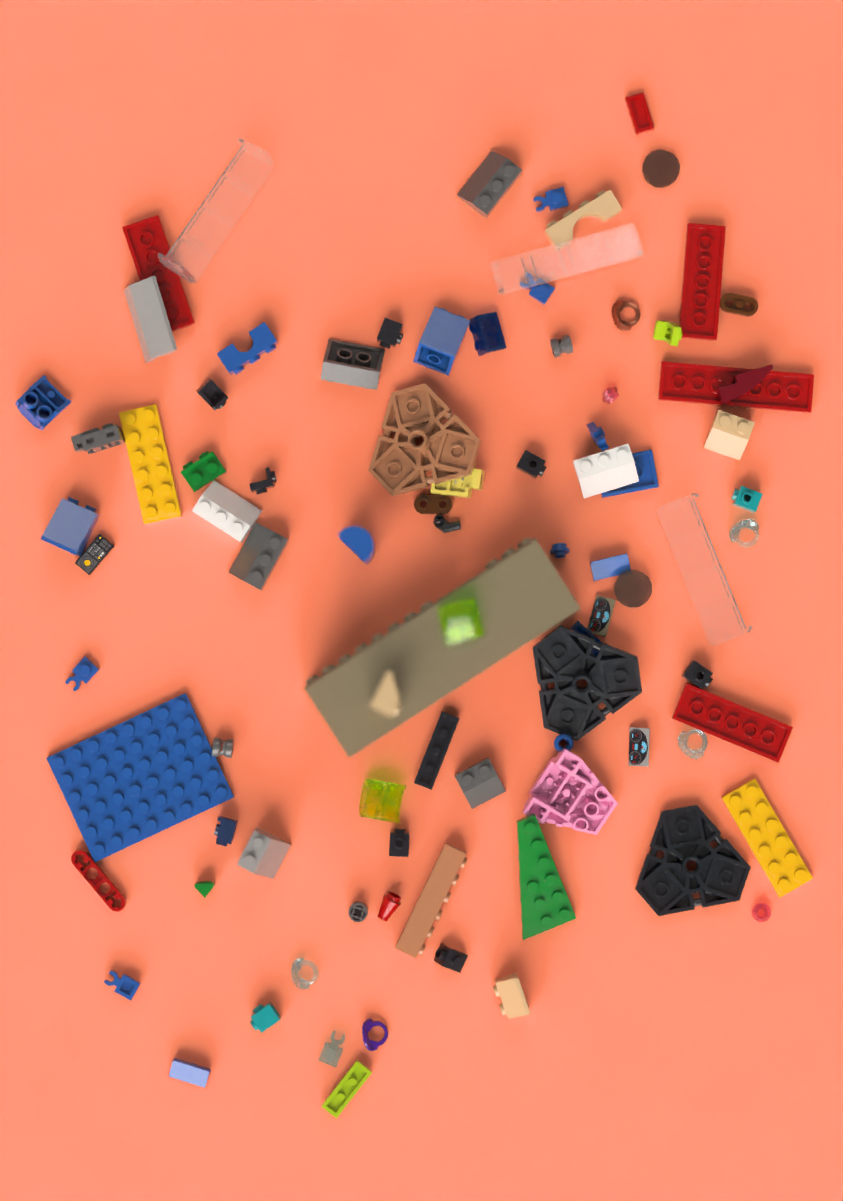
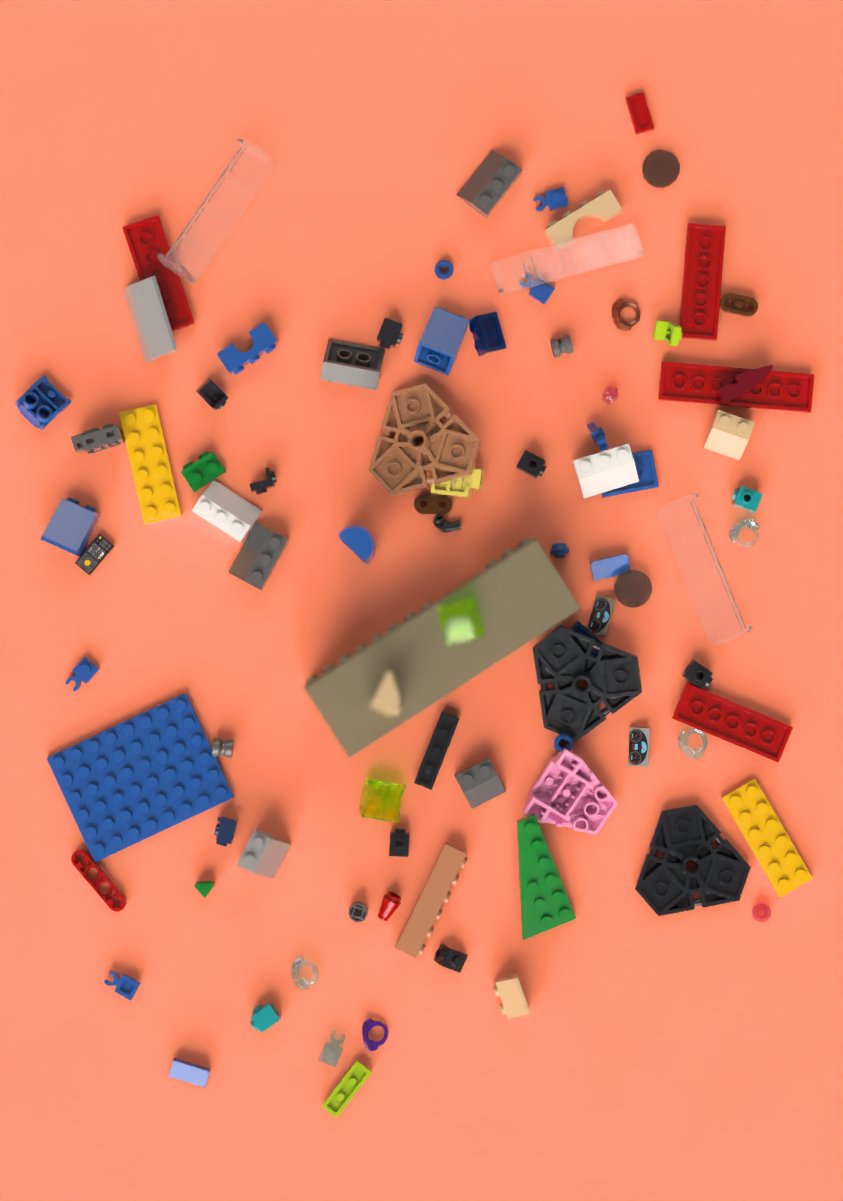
(448, 265): none -> blue plate

